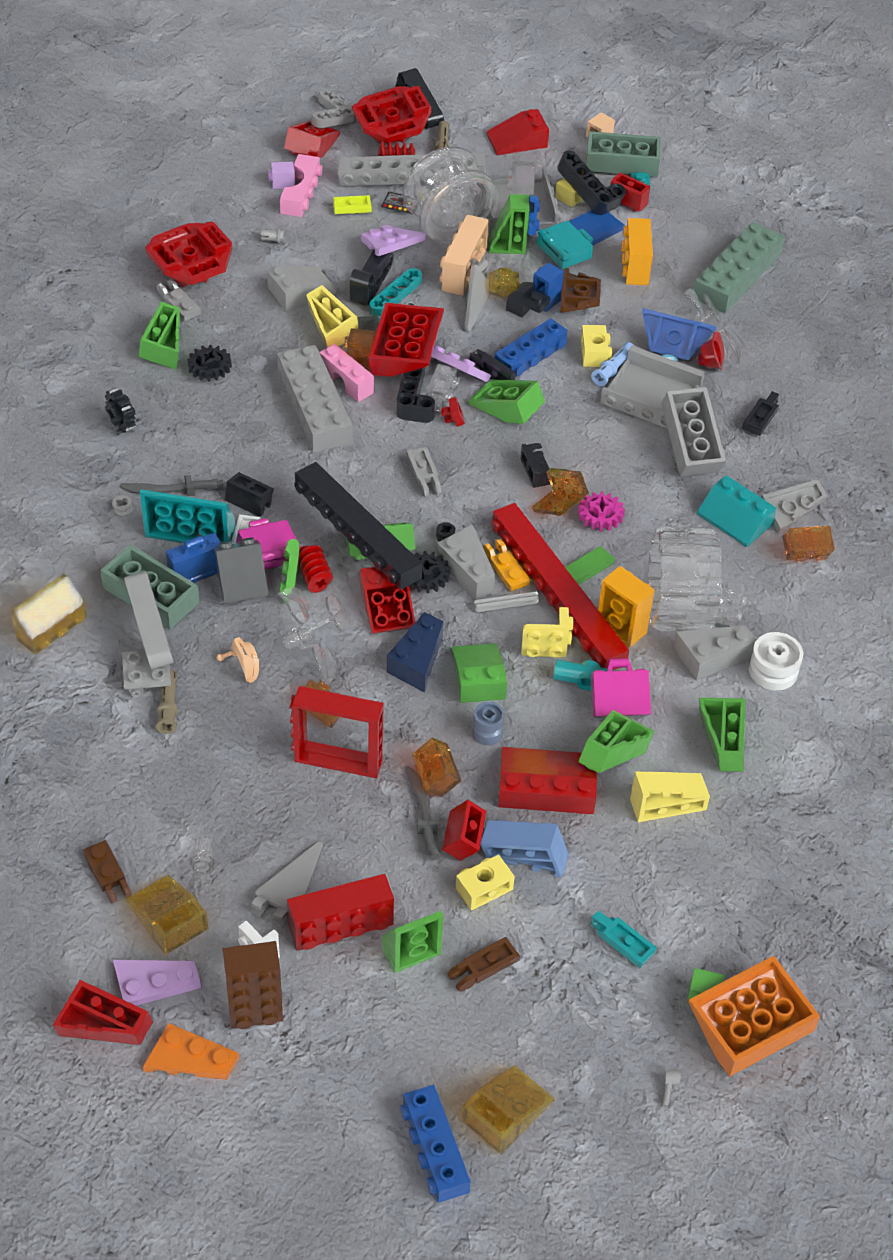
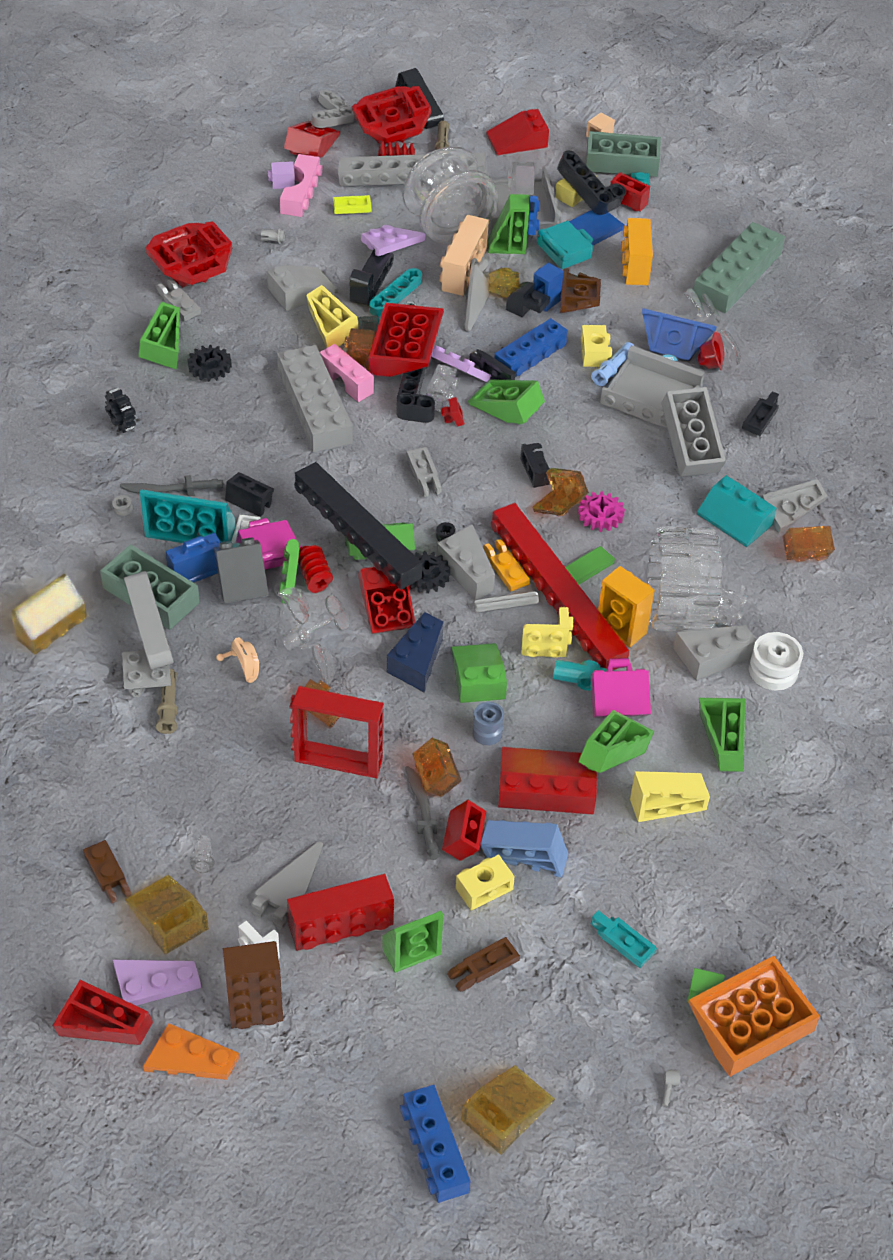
(395, 202): piece -> none

